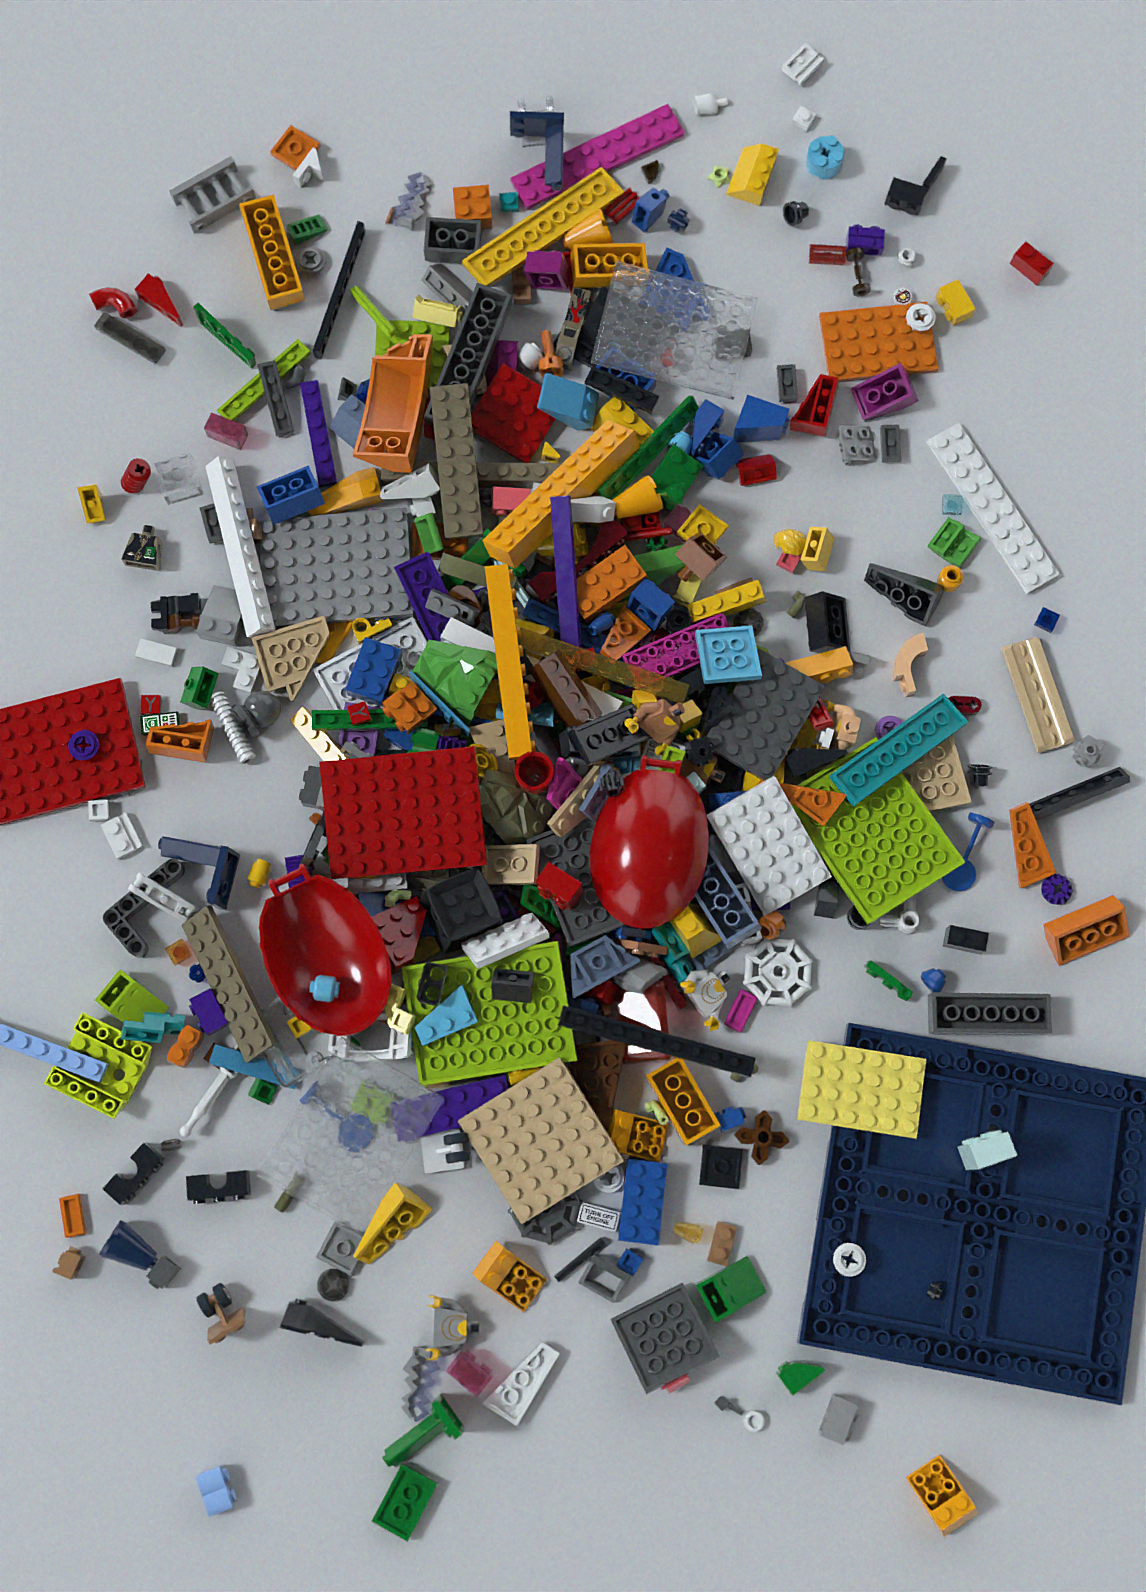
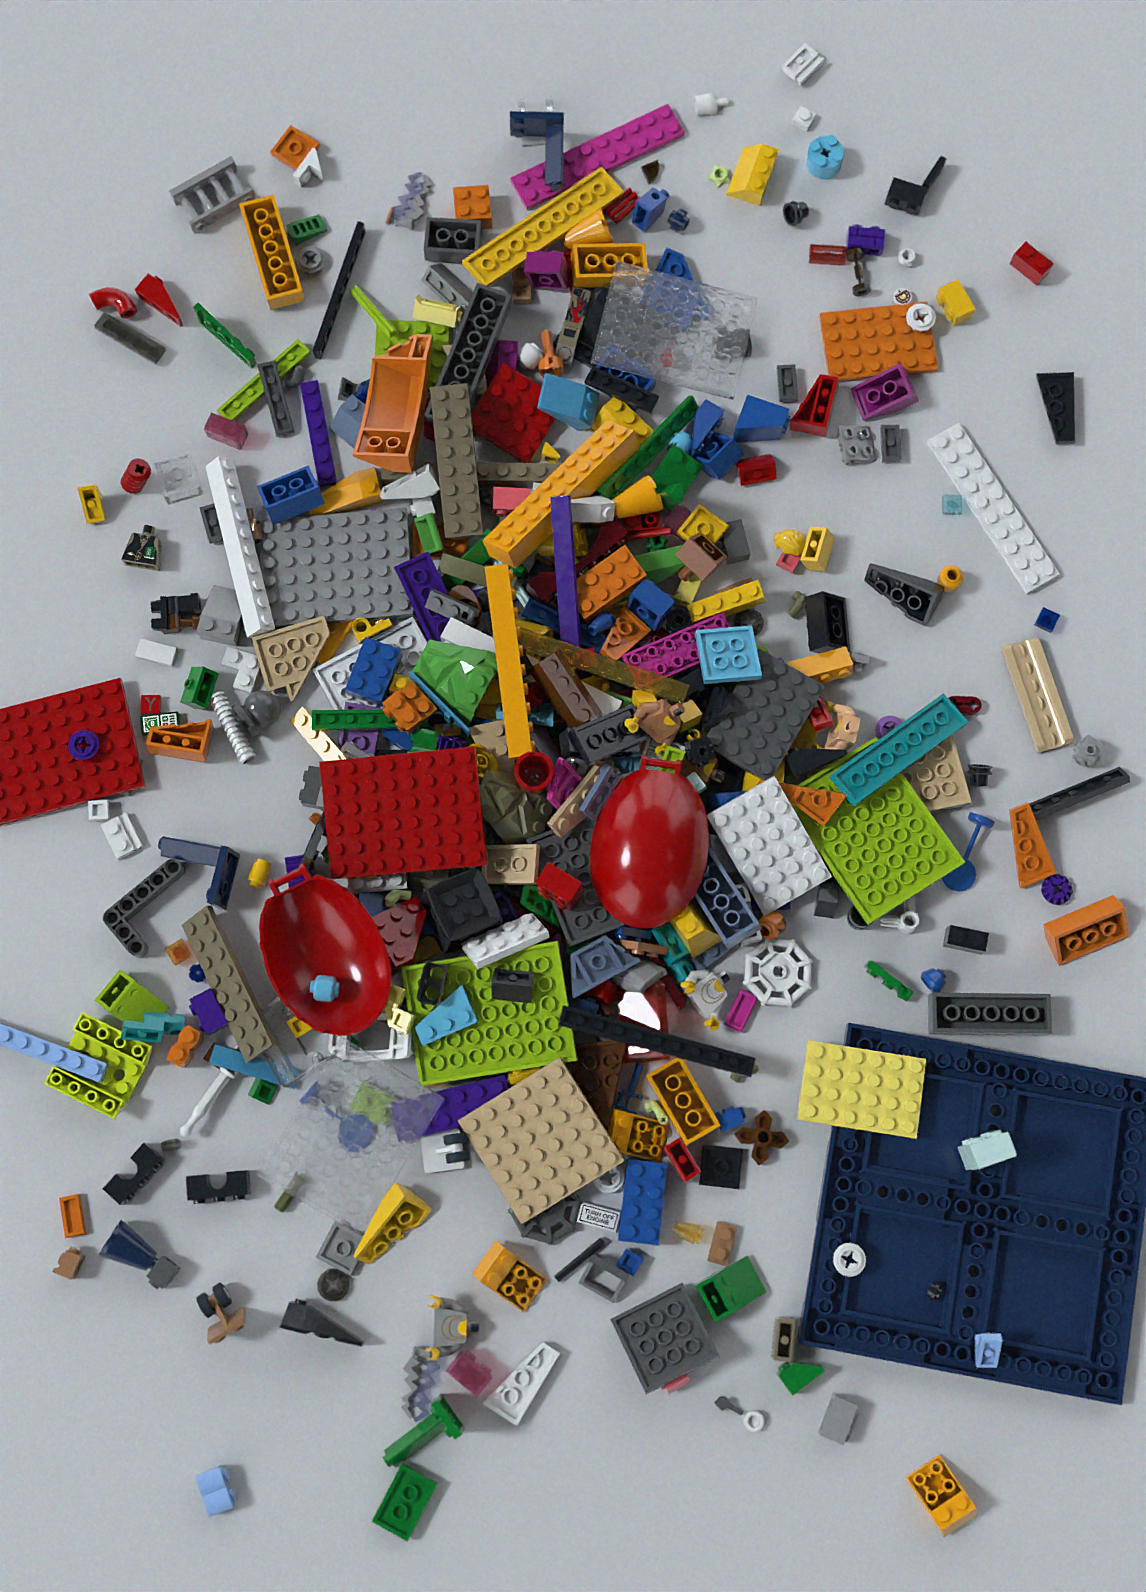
(162, 898): white plate -> none
(358, 713): red tile -> none
(508, 202): teal plate -> none
(611, 784): black gear -> none
(631, 1090): none -> blue piece
(682, 1159): none -> red brick
(735, 543): none -> dark grey brick
(783, 1339): none -> dark tan brick
(826, 737): white plate -> none
(901, 670): light nougat arch -> none
(954, 543): bright green slope -> none
(987, 1350): none -> light blue slope
(1059, 403): none -> black wing

